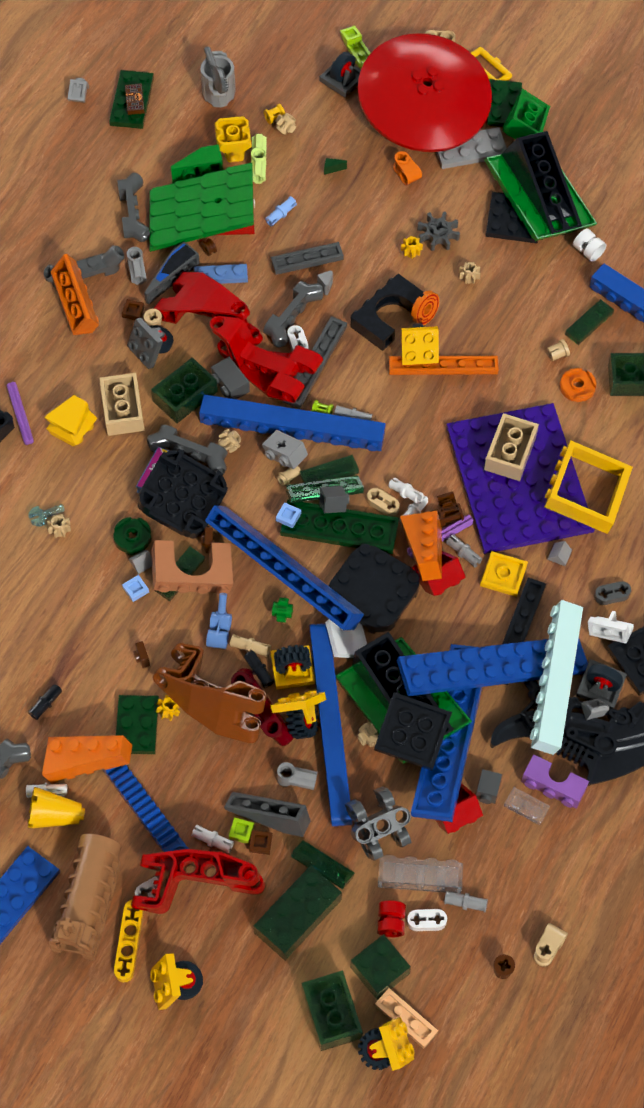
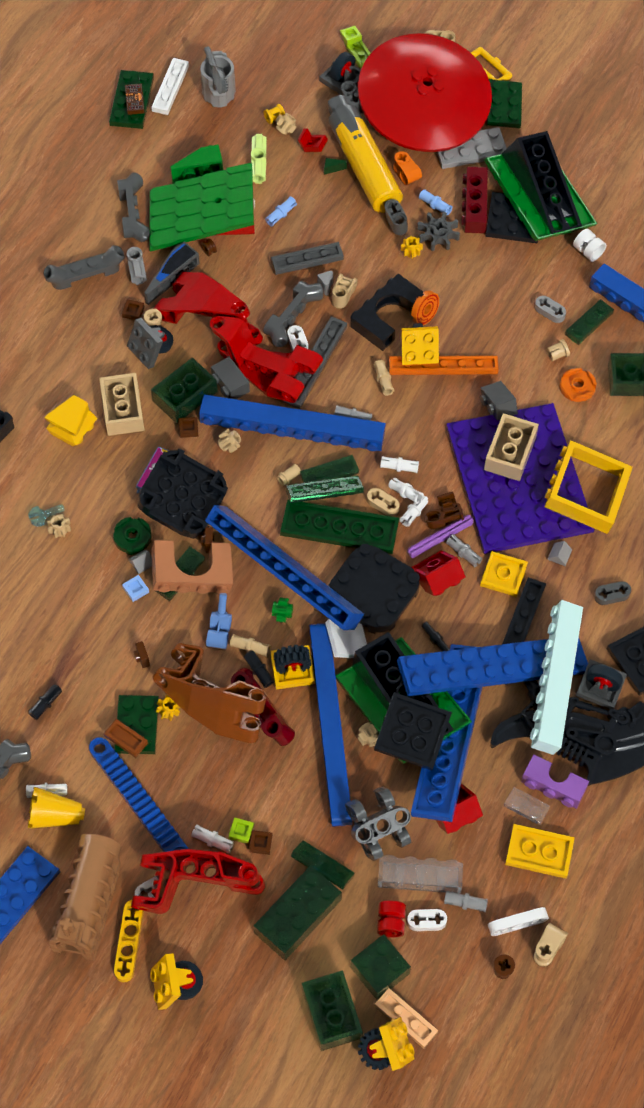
(20, 413): medium lavender axle -> none
(74, 296): orange slope -> none
(78, 90): light grey bracket -> none
(84, 754): orange wedge -> none
(125, 738): none -> dark orange tile
(168, 438): dark grey plate -> none
(170, 86): none -> white plate
(188, 427): none -> reddish brown plate
(225, 273): medium blue plate -> none
(233, 137): yellow piece -> none
(276, 814): dark grey slope -> none
(285, 449): light grey brick -> none
(288, 515): light blue plate -> none
(299, 777): light grey piece -> none
(300, 712): plate -> none
(310, 142): none -> red bracket
(322, 408): lime bush -> none
(333, 499): dark grey brick -> none
(342, 291): none -> tan piece
(365, 157): none -> yellow piece
(383, 377): none -> tan pin
(399, 464): none -> white pin
(425, 541): orange wedge -> none
(435, 202): none -> light blue pin
(435, 637): none -> black bar
(469, 272): tan gear -> none
(475, 200): none -> dark red brick
(488, 786): dark grey brick -> none
(498, 400): none -> dark grey brick
(518, 921): none -> white beam
(526, 116): green slope -> none
(540, 851): none -> yellow plate
(550, 309): none -> light grey beam
(594, 708): light grey slope -> none
(610, 628): white panel -> none

